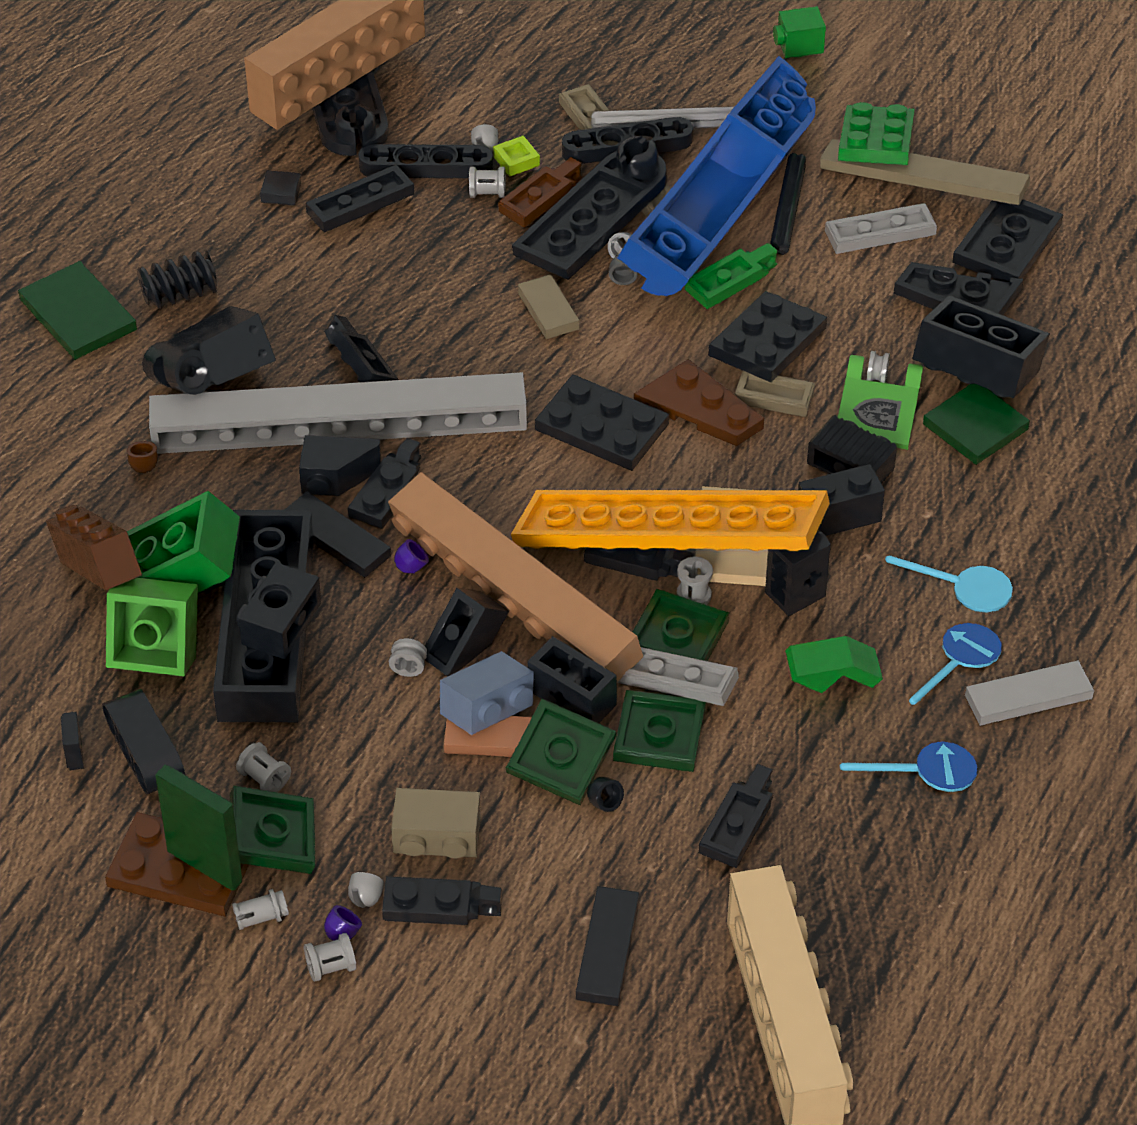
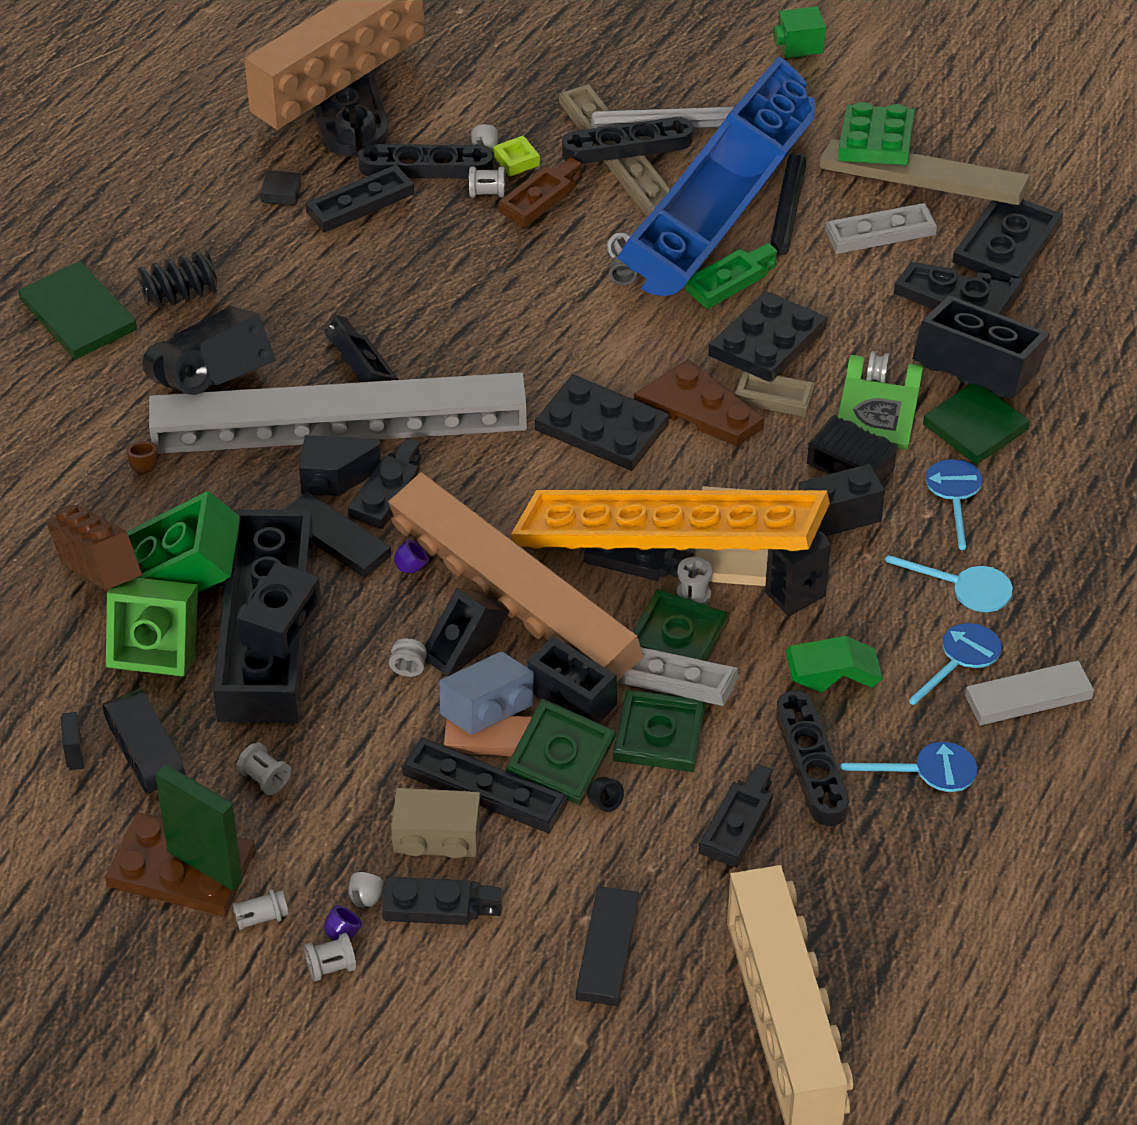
(274, 829): dark green tile -> none
(498, 788): none -> black tile
(548, 306): dark tan tile -> none
(594, 209): black plate -> none
(808, 757): none -> black beam
(954, 481): none -> blue piece

